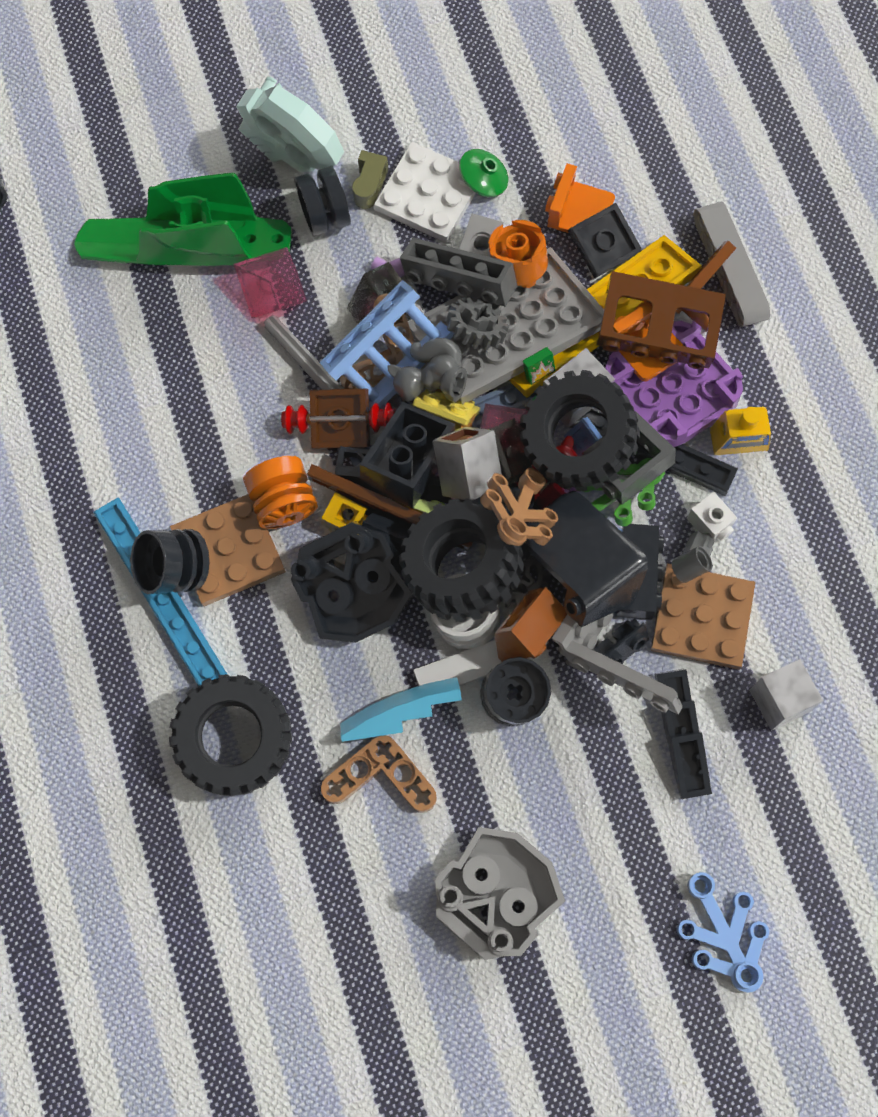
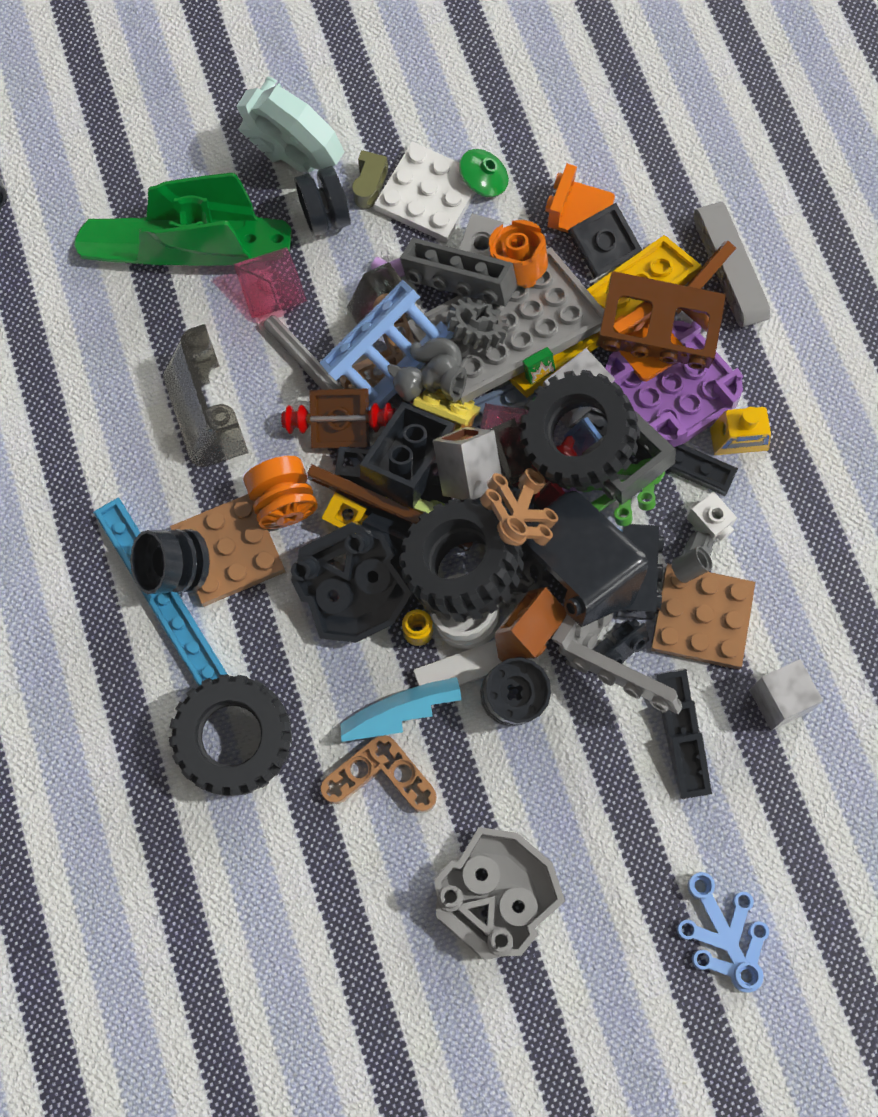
(207, 432): none -> clear smoke windscreen
(415, 619): none -> yellow brick

